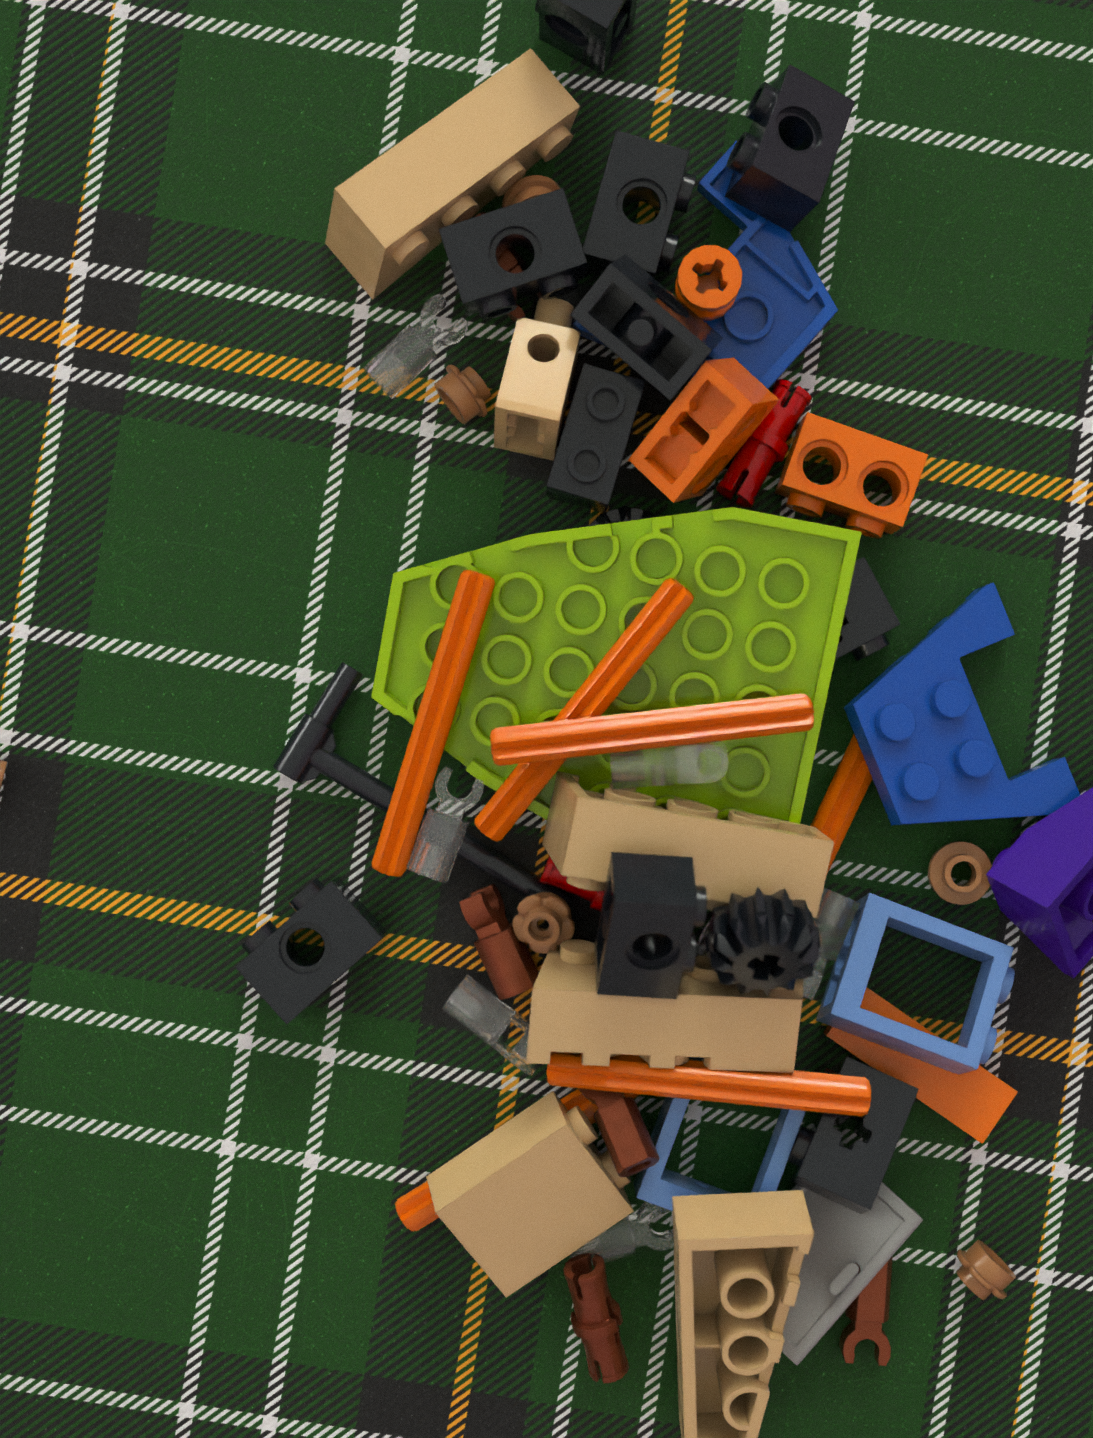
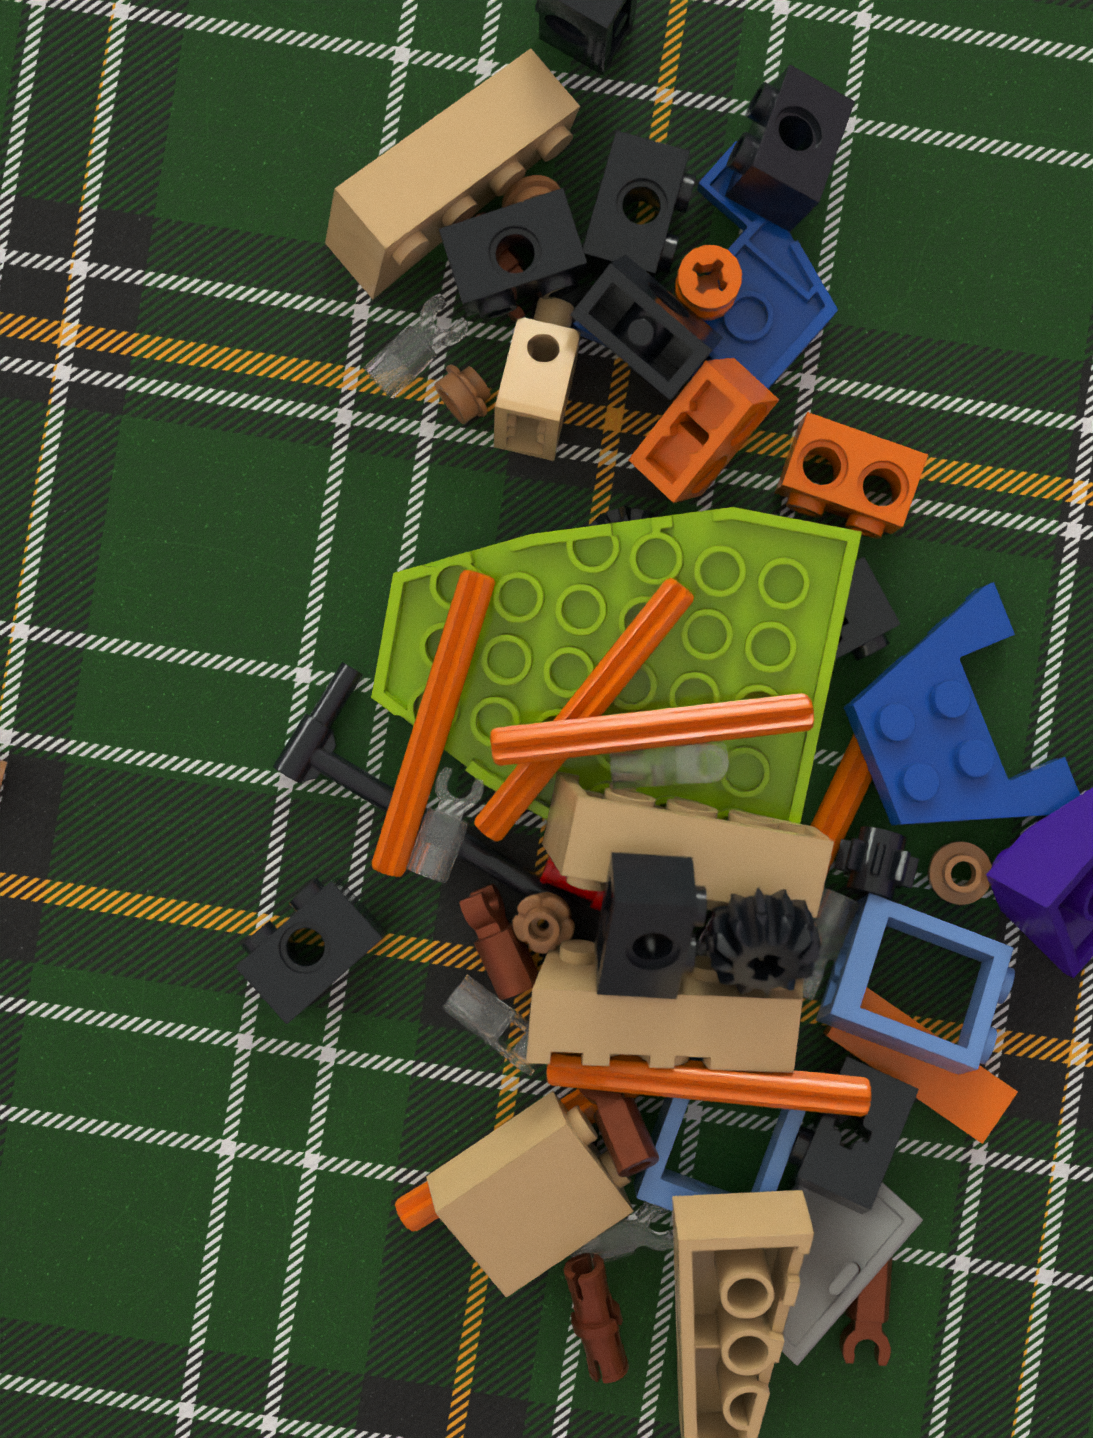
(594, 438): black brick -> none
(764, 445): red pin -> none
(876, 862): none -> black gear
(984, 1271): medium nougat plate -> none

